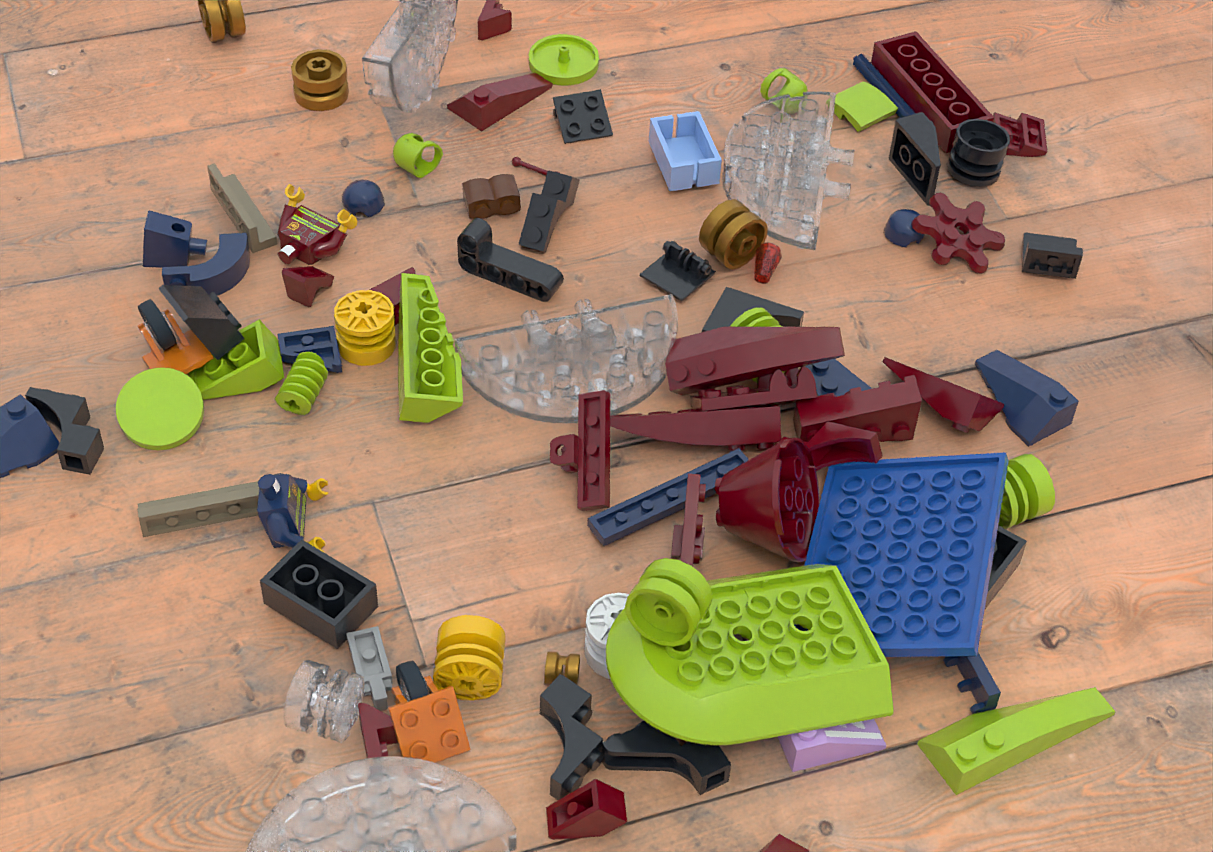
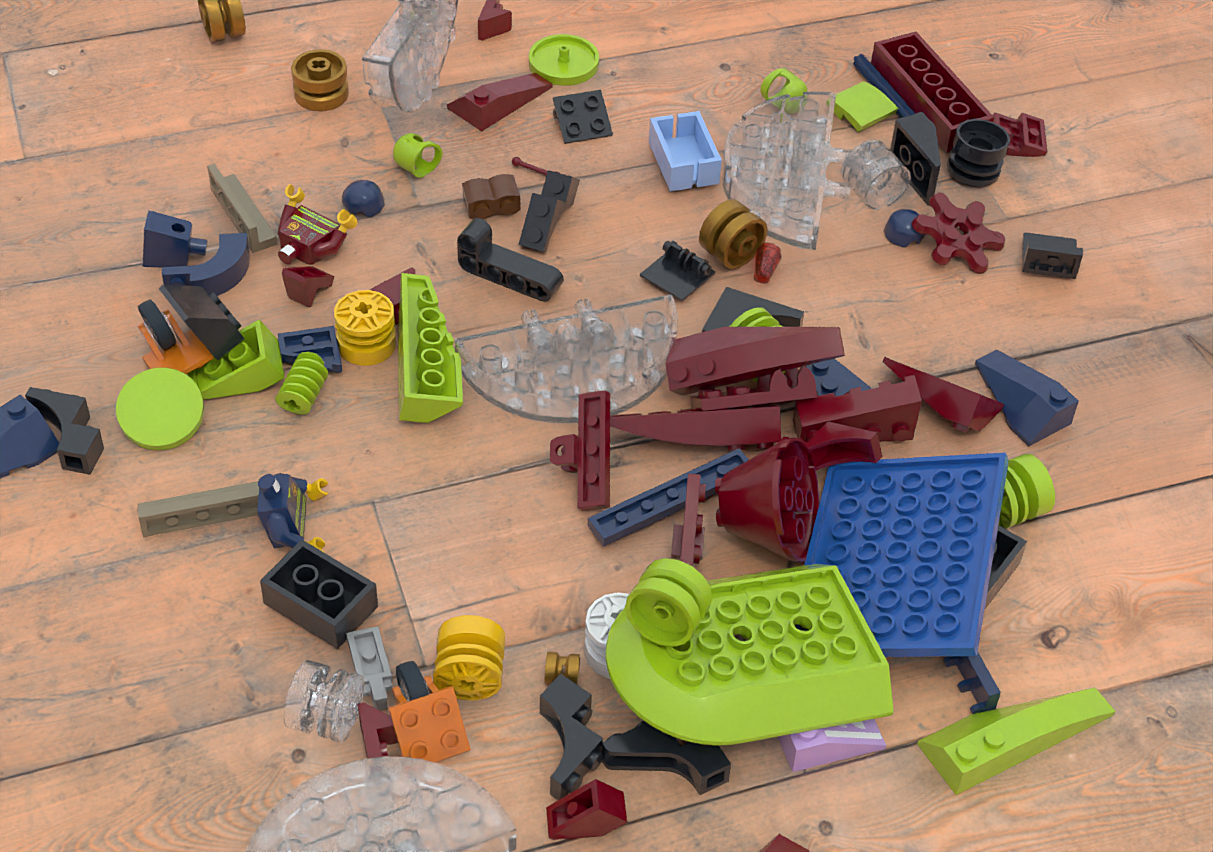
(875, 174): none -> clear wheel

